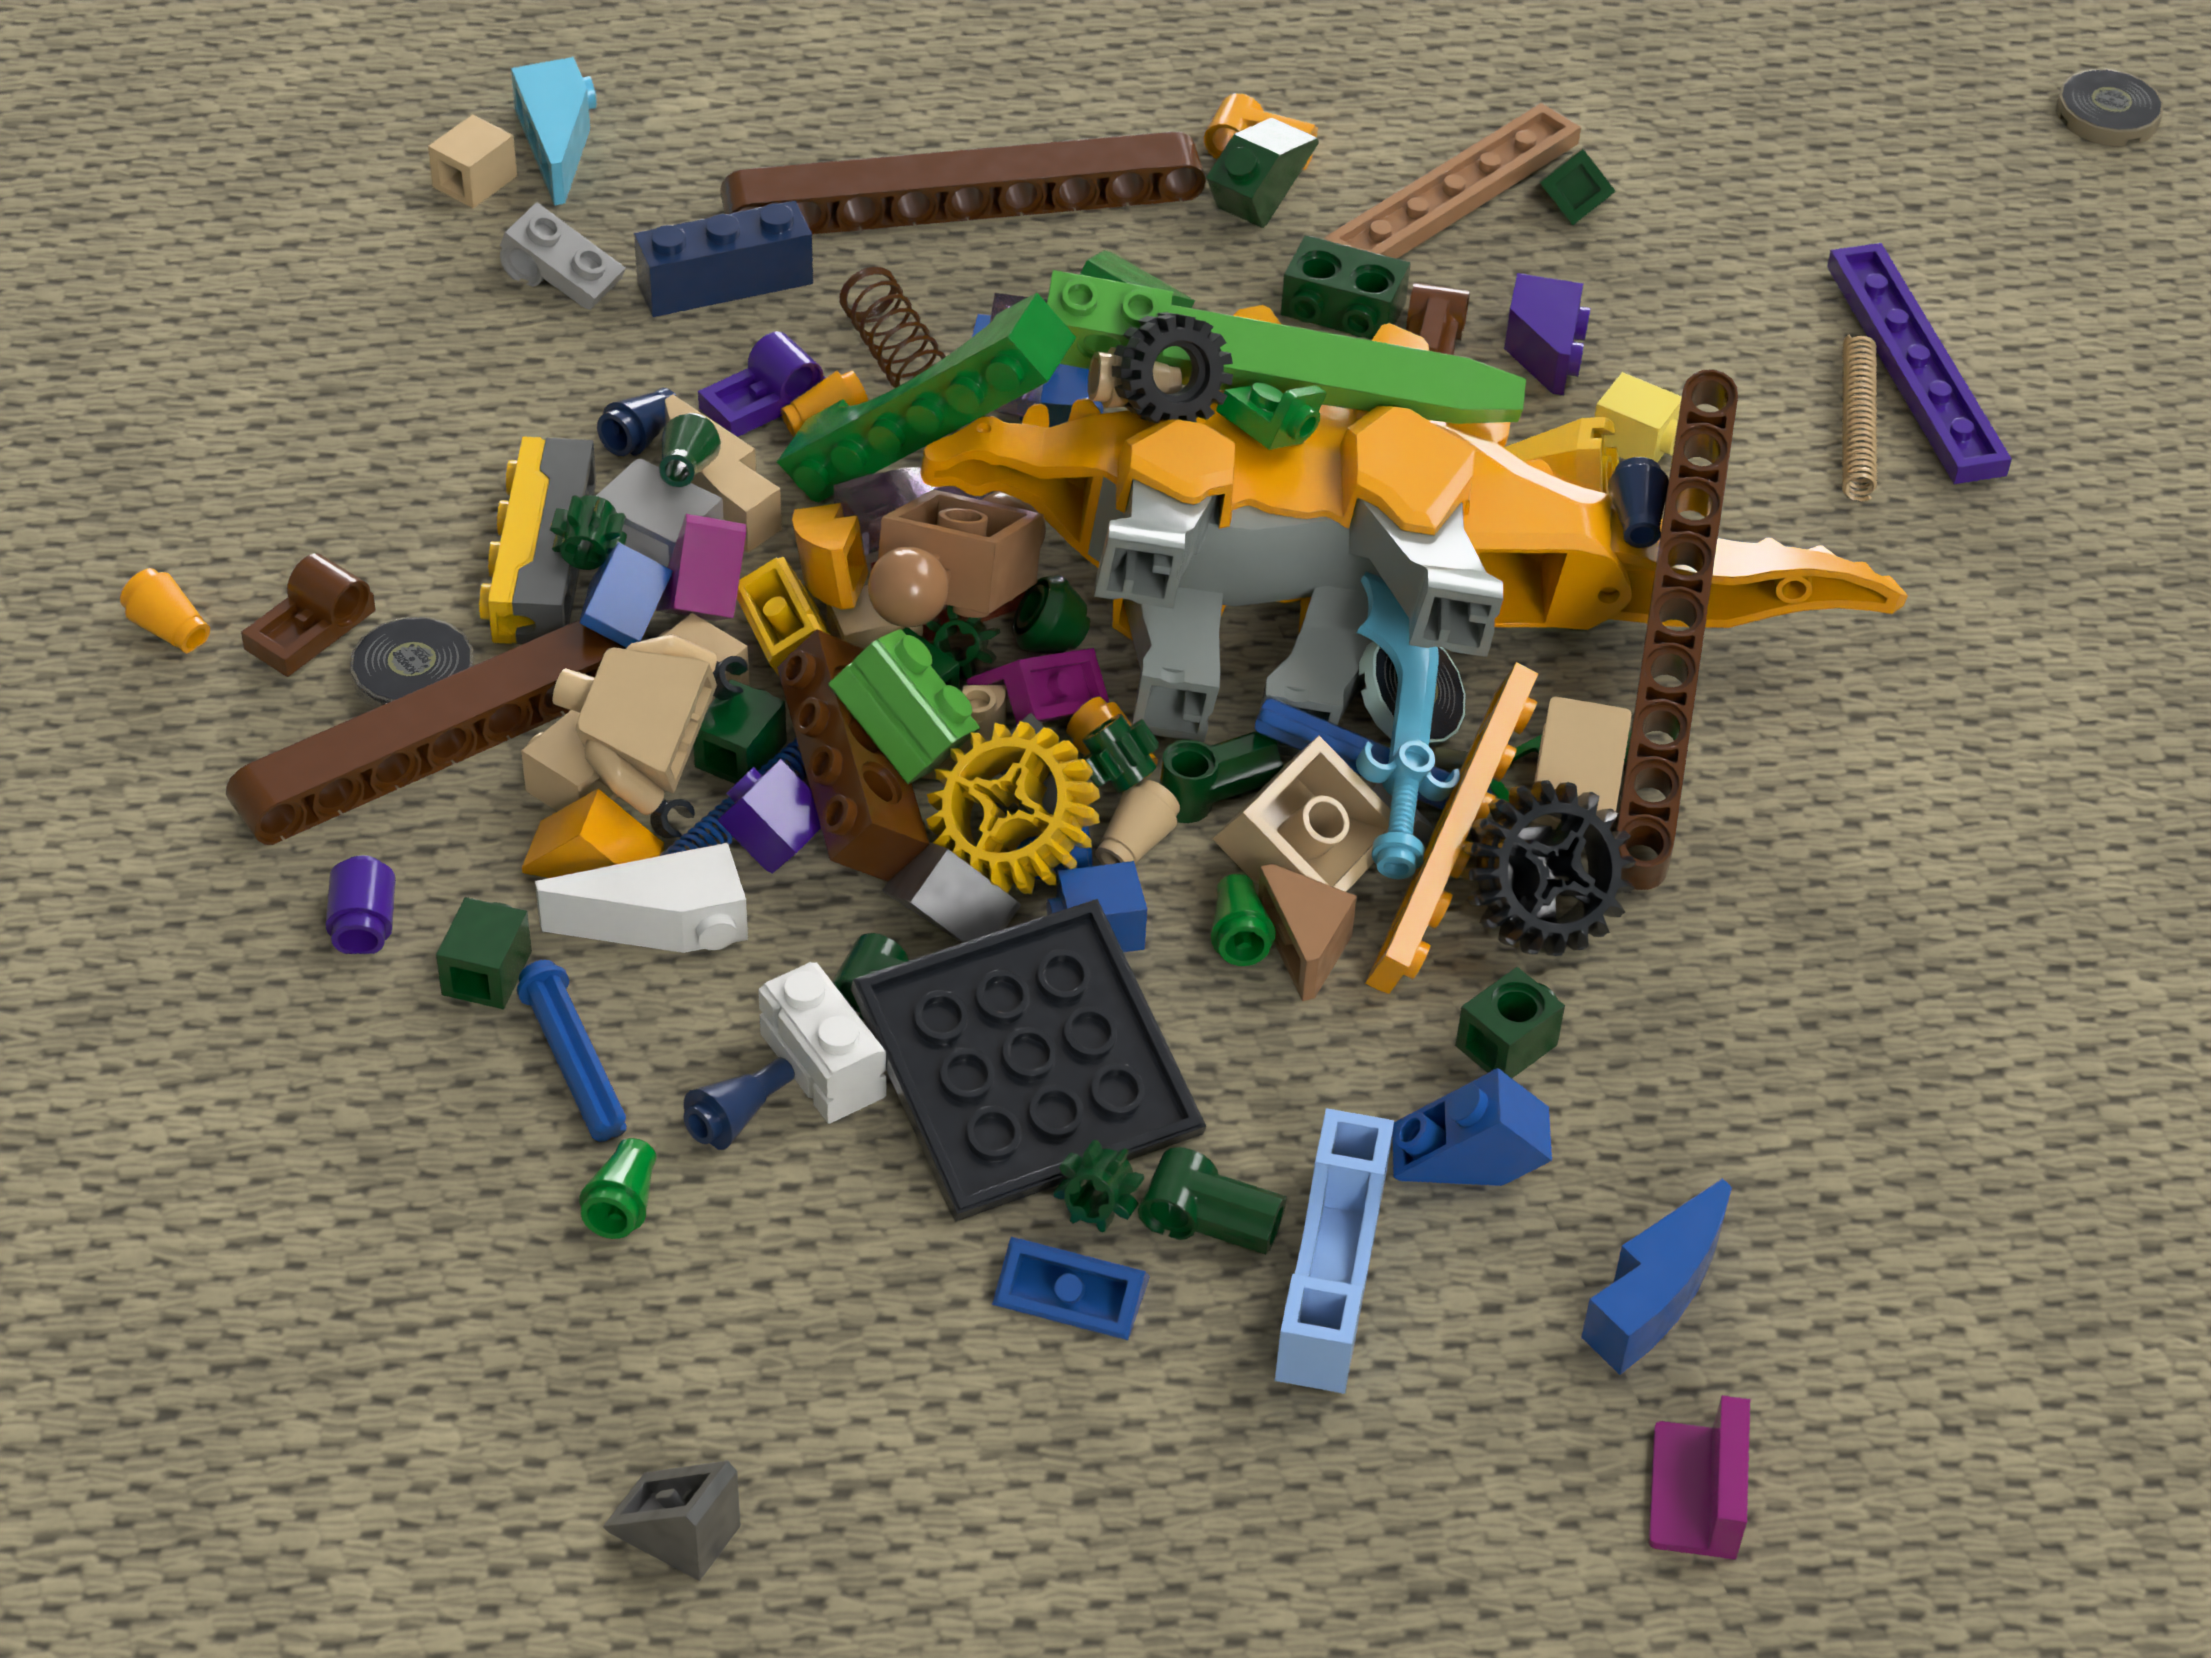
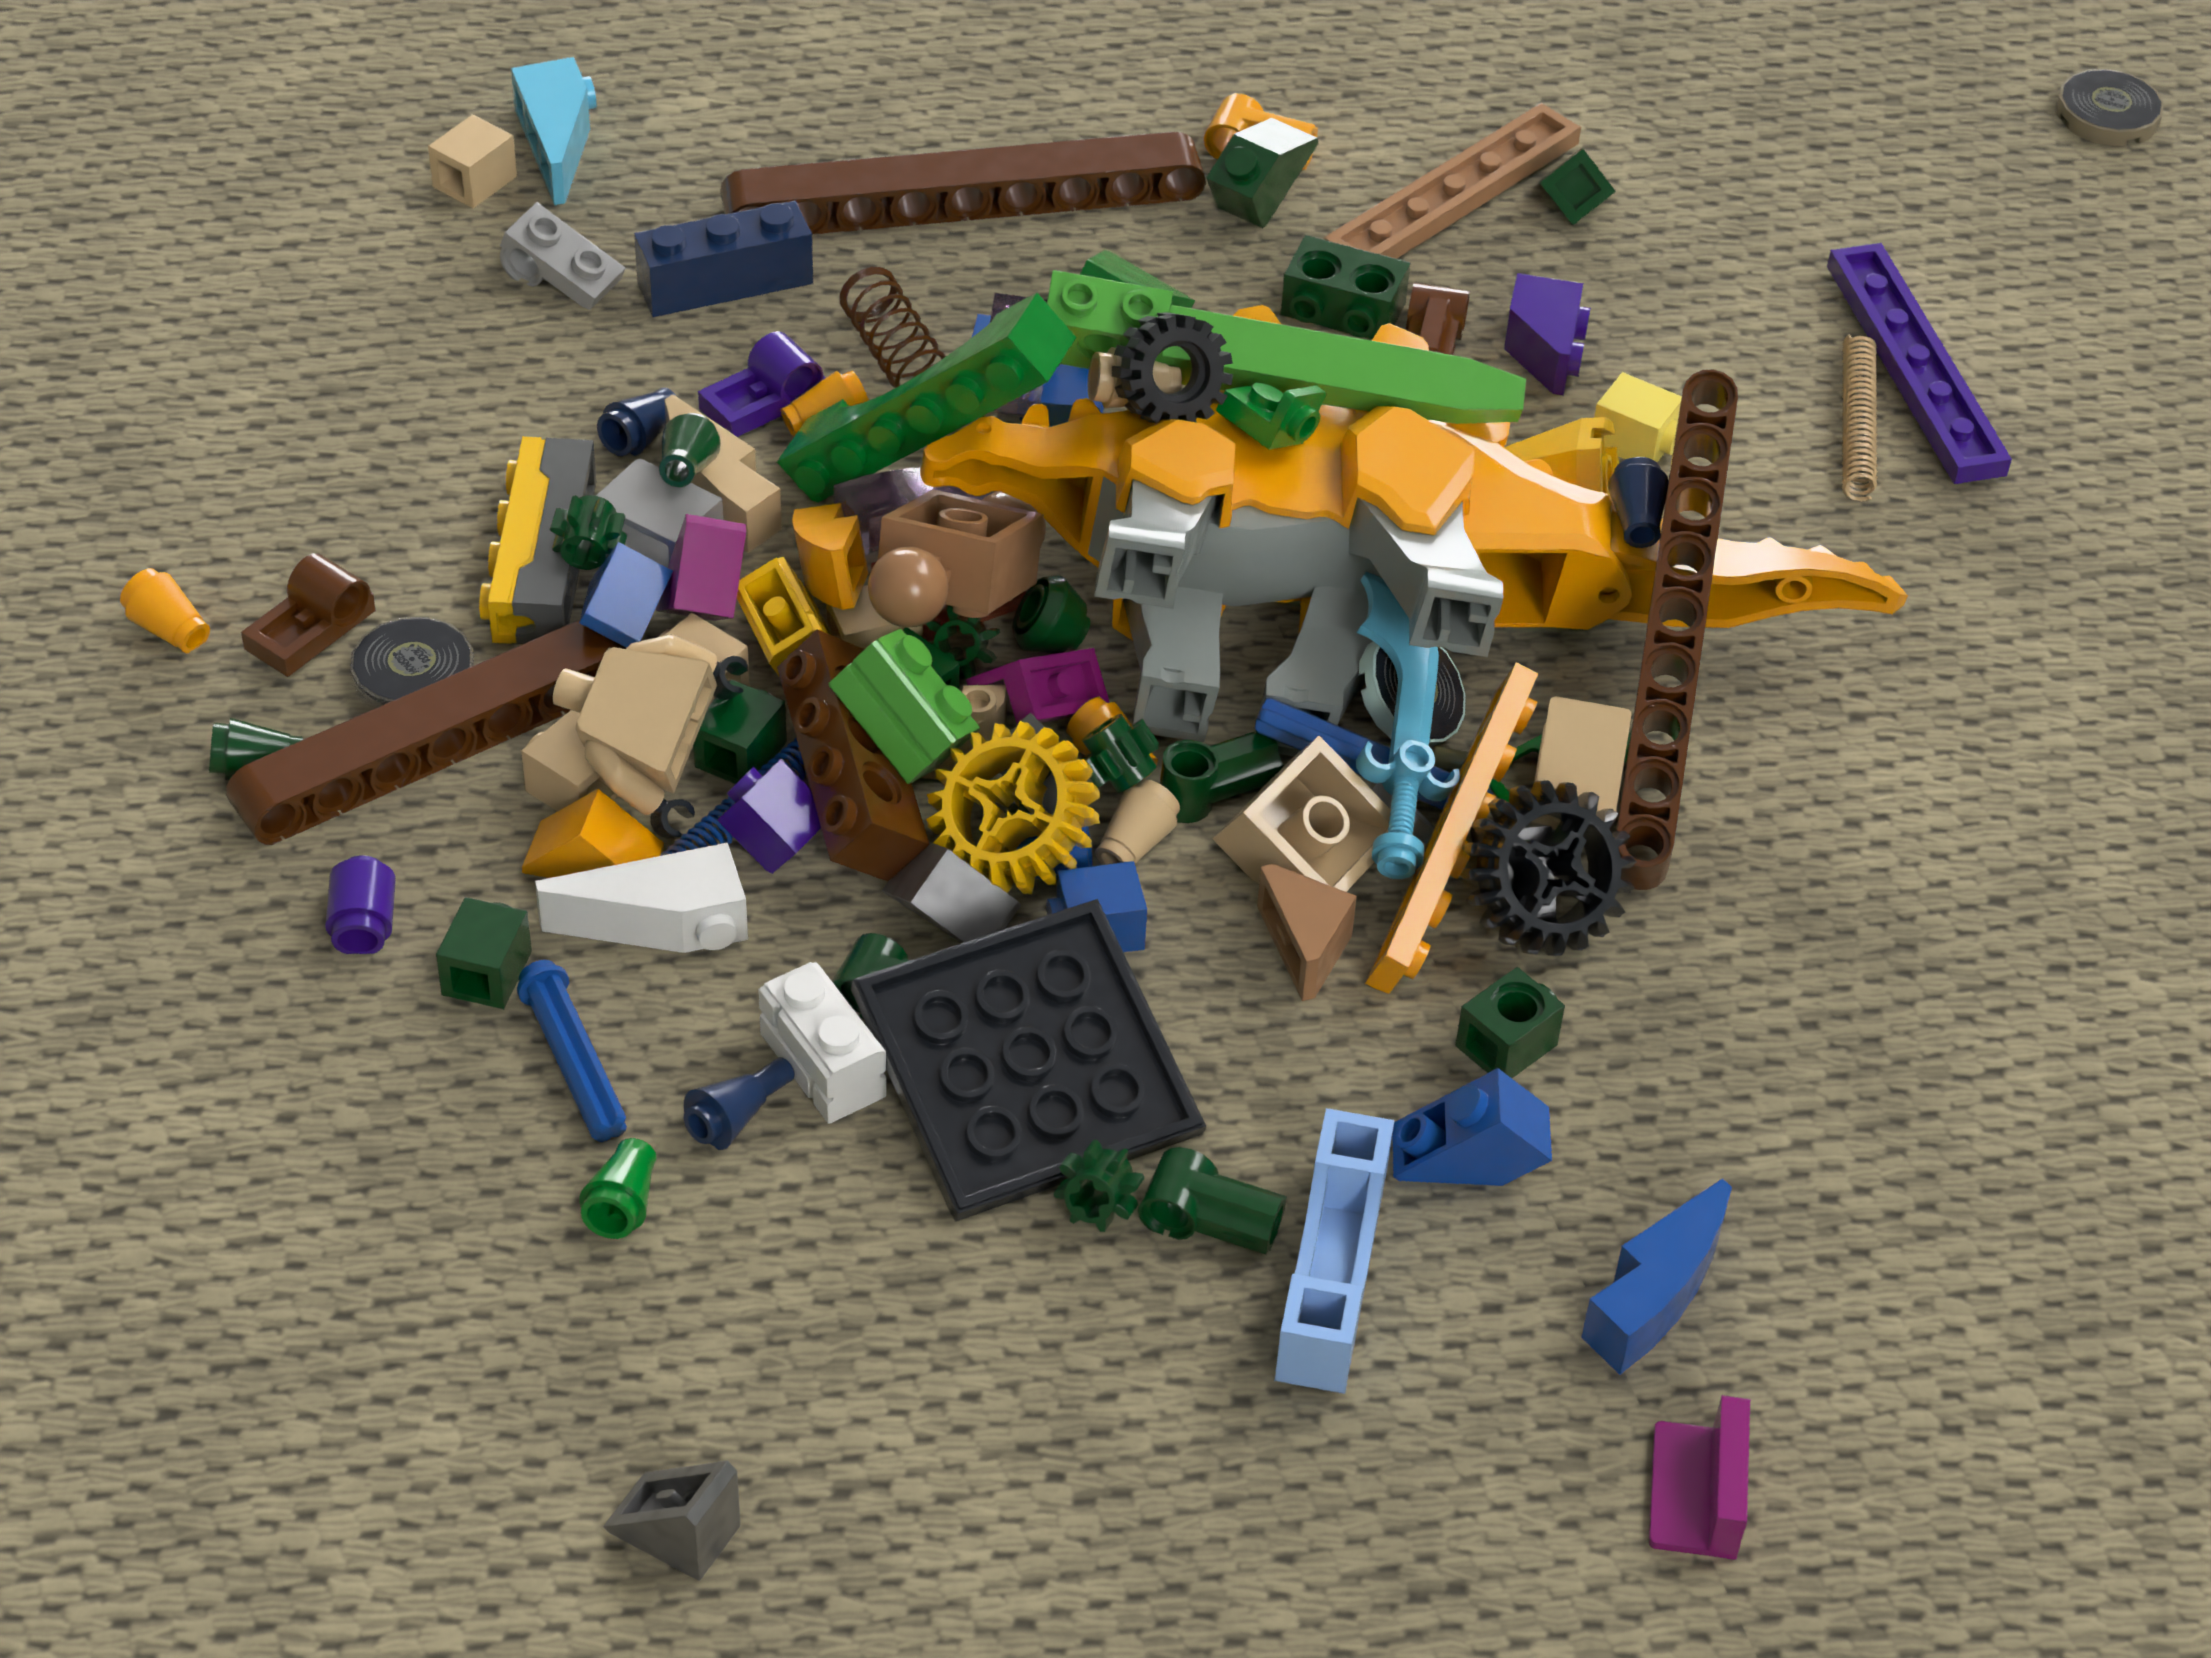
(242, 743): none -> dark green cone
(1070, 1288): blue slope -> none
(1240, 923): green cone -> none

